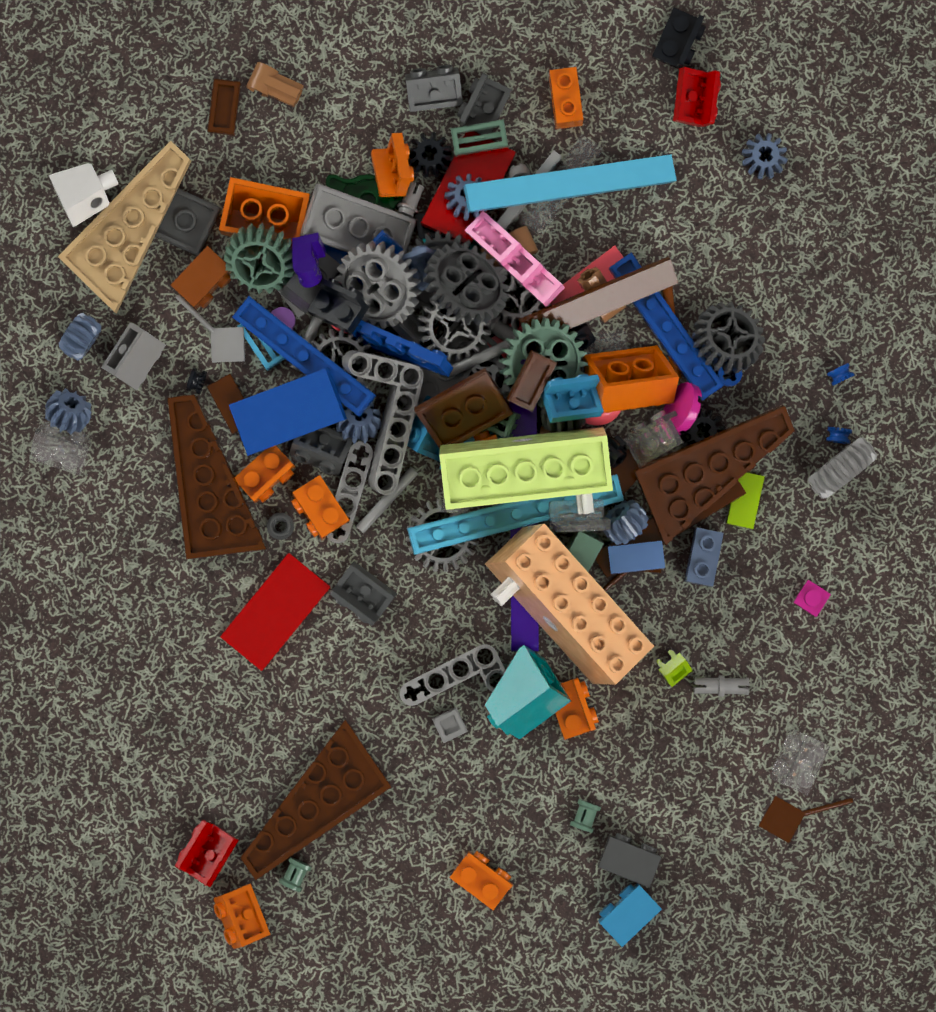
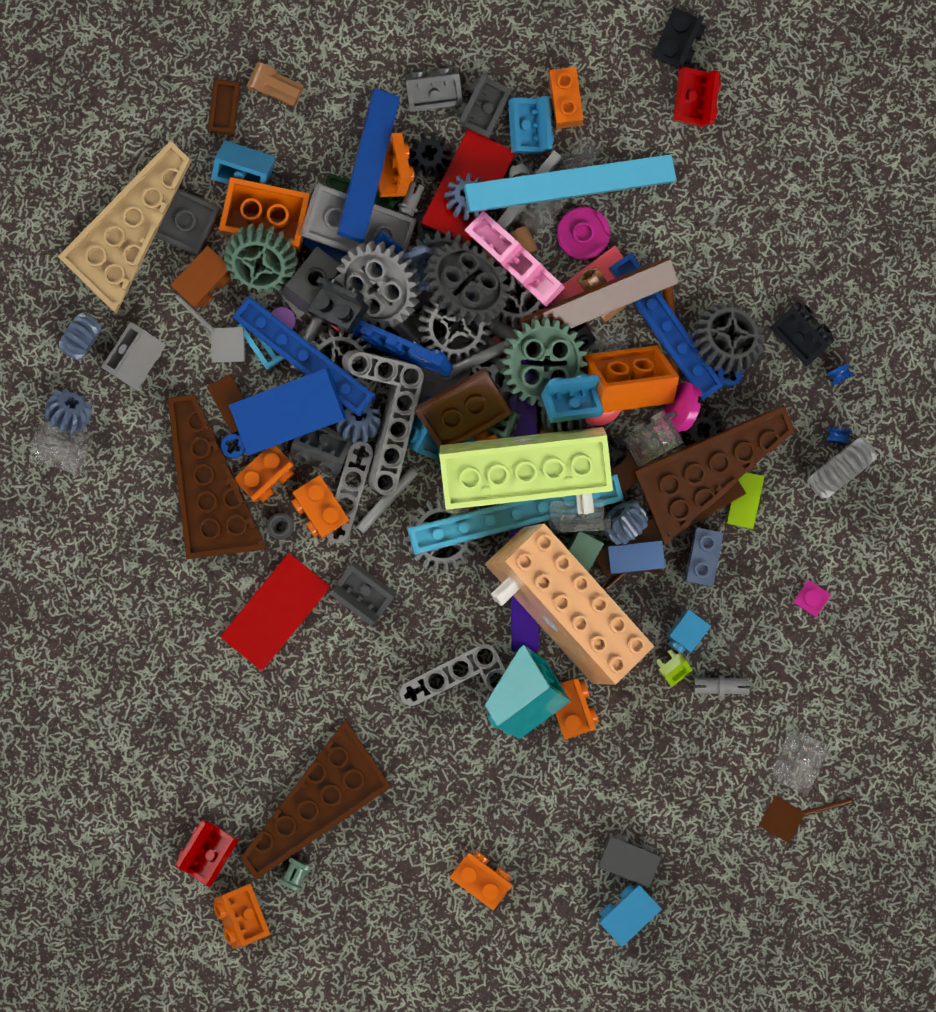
(82, 191): white torso -> none
(195, 381): black bush -> none
(234, 455): none -> blue bush
(242, 164): none -> dark azure brick
(305, 257): dark purple leg -> none
(368, 166): none -> blue tile
(449, 725): light grey tile -> none
(479, 148): sand green tile -> none
(530, 125): none -> dark azure bracket
(531, 380): reddish brown tile -> none
(583, 242): none -> dark pink tile
(585, 816): sand green bush -> none
(687, 632): none -> dark azure brick
(775, 157): sand blue gear -> none
(803, 333): none -> black bracket

